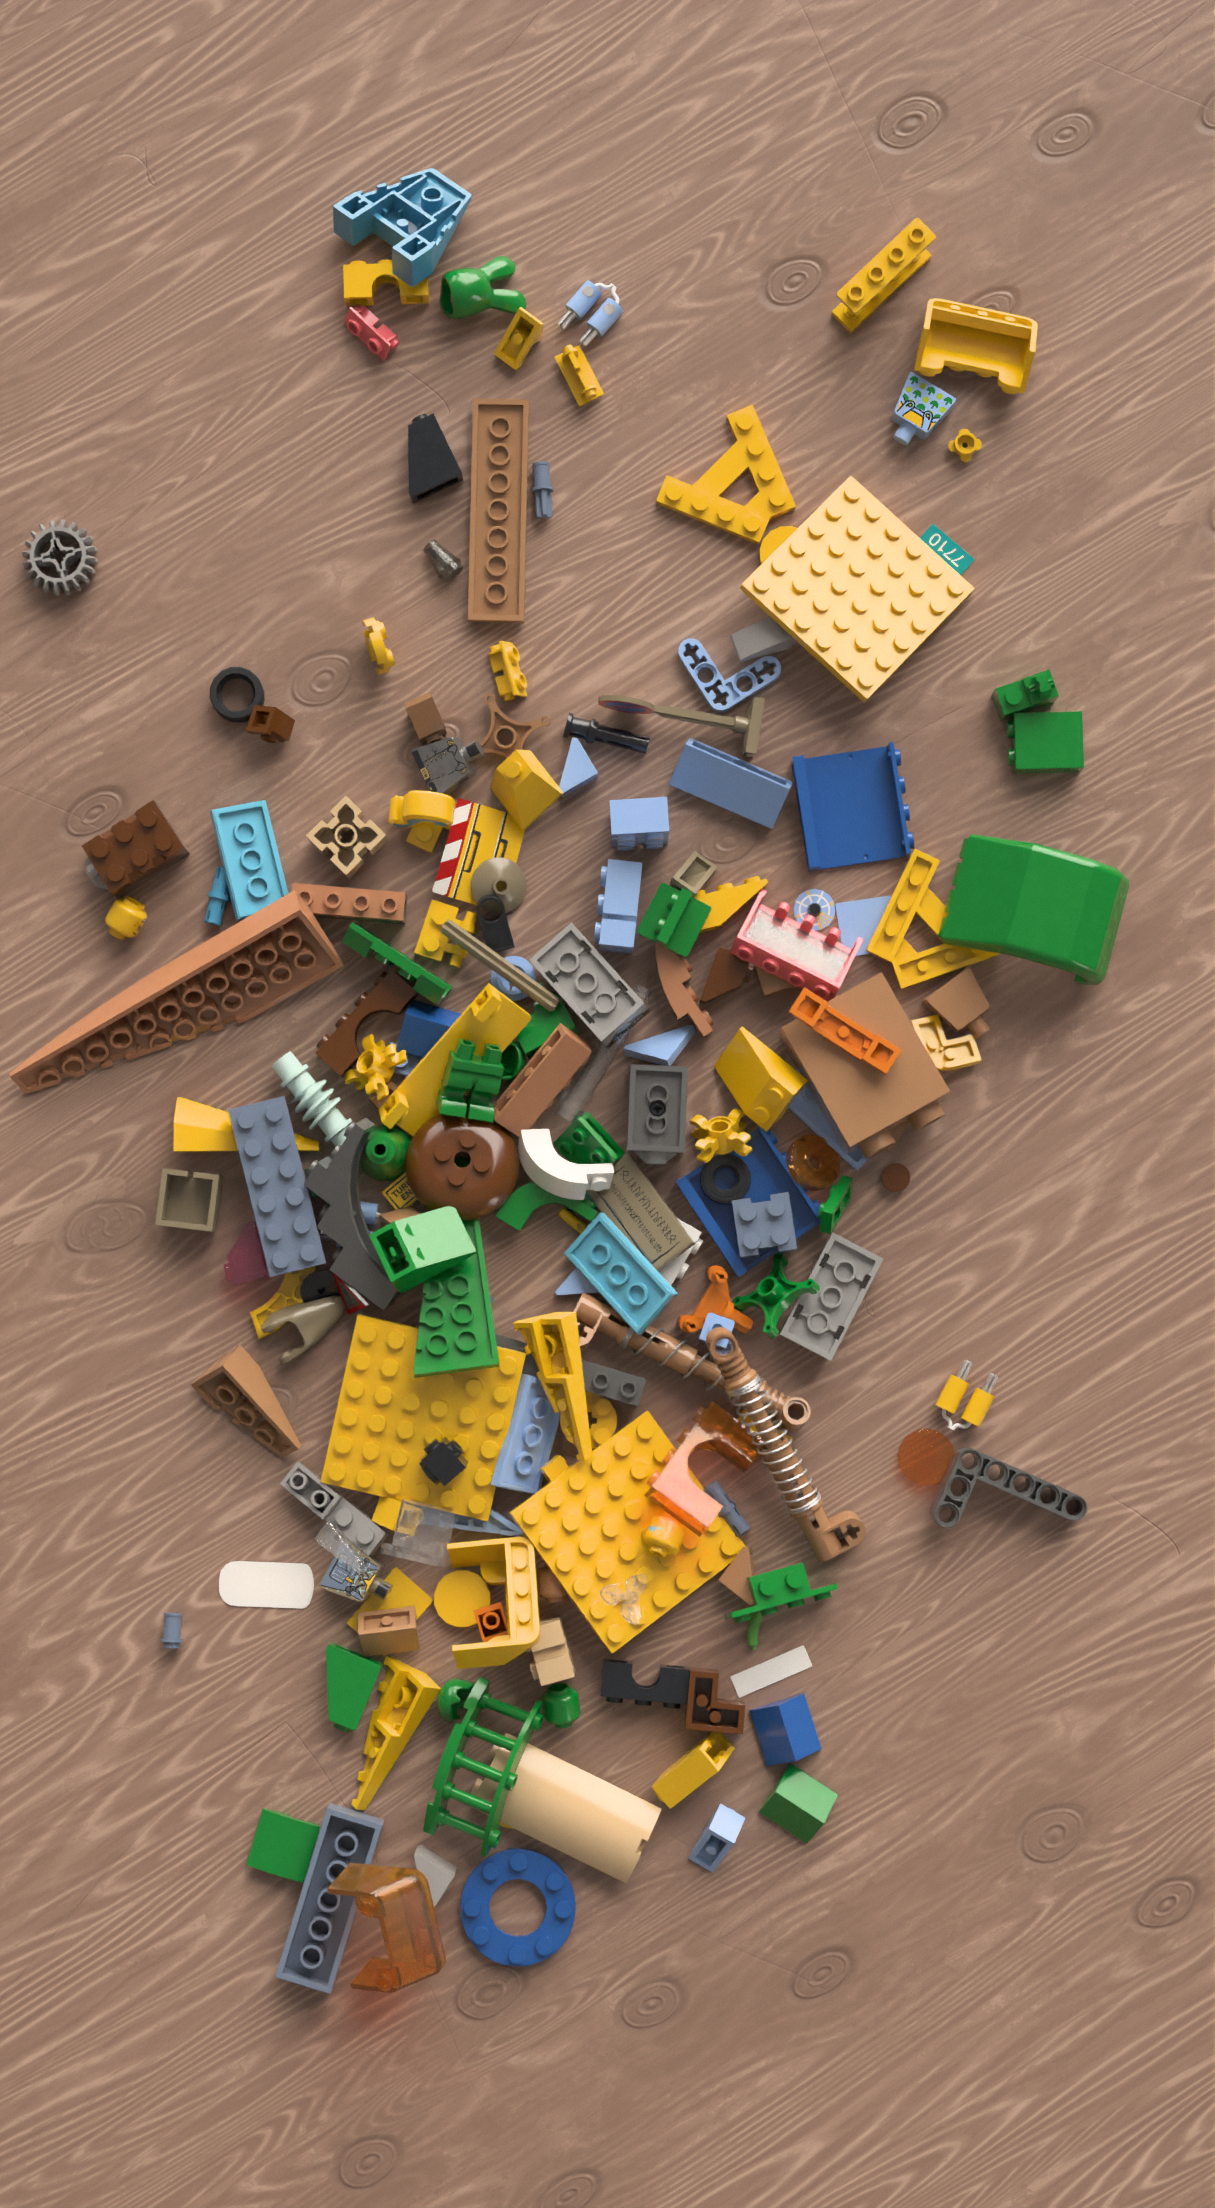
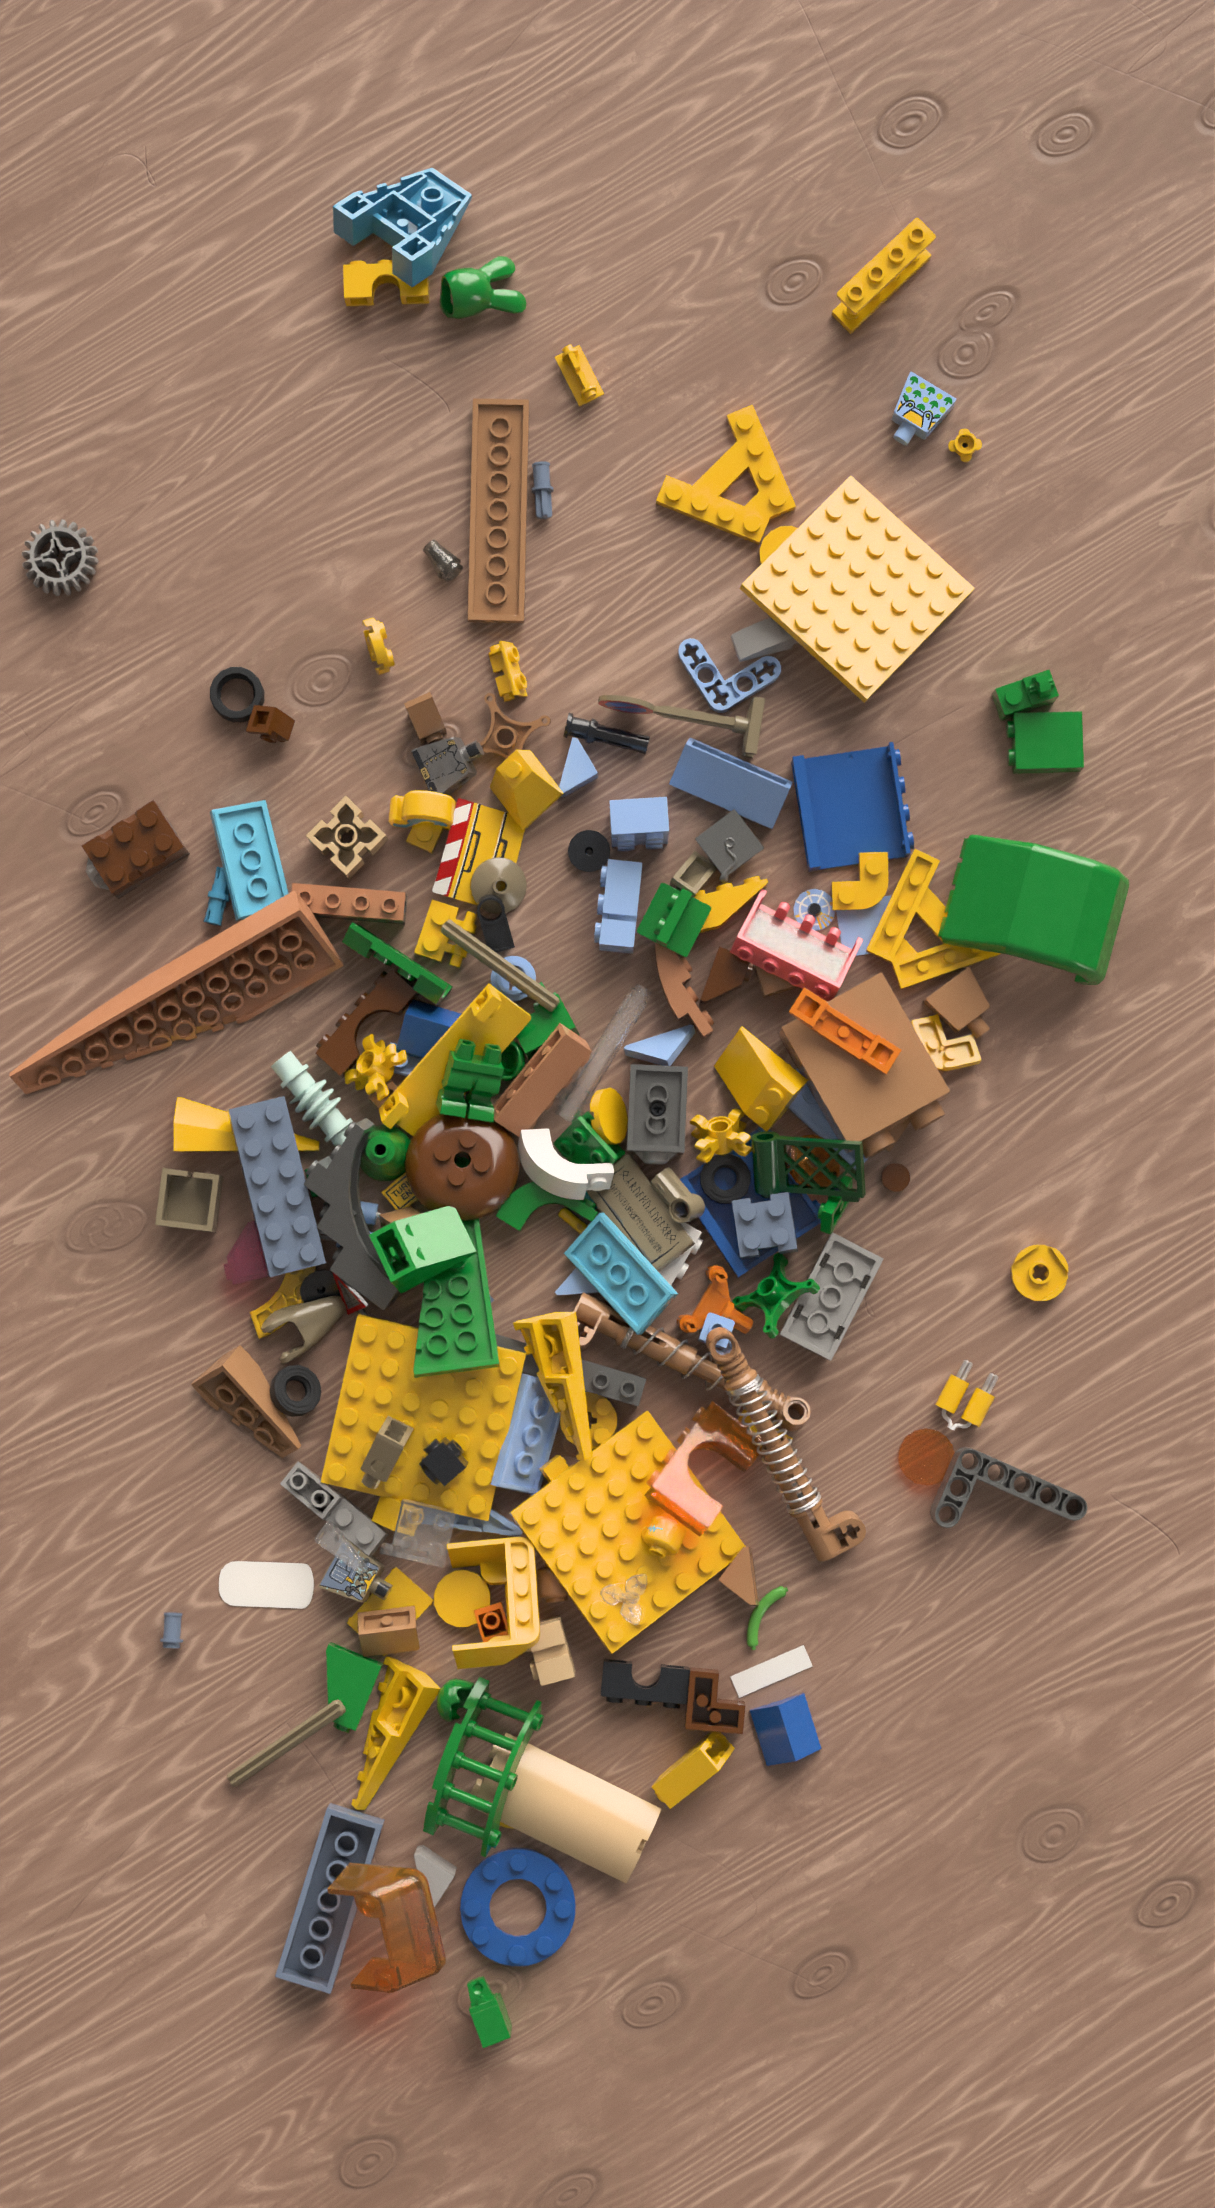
(125, 918): yellow head -> none
(282, 1845): green slope -> none
(286, 1743): none -> dark tan axle
(307, 1379): none -> black tyre
(361, 324): coral hinge -> none
(385, 1452): none -> dark tan torso
(429, 459): black slope -> none
(488, 2013): none -> green hinge
(519, 338): yellow slope -> none
(561, 1705): green head -> none
(588, 851): none -> black piece
(589, 985): light grey piece -> none
(603, 317): light blue piece -> none
(609, 1115): none -> yellow tile
(676, 1196): none -> dark tan piece
(717, 1838): light blue slope -> none
(729, 844): none -> dark grey hat
(729, 1511): sand blue pin -> none
(772, 1170): none -> dark green piece
(778, 1588): green bracket -> none
(798, 1803): green slope -> none
(869, 888): none -> yellow plate
(947, 549): teal sticker -> none
(977, 342): yellow windscreen -> none
(1042, 1256): none -> yellow plate

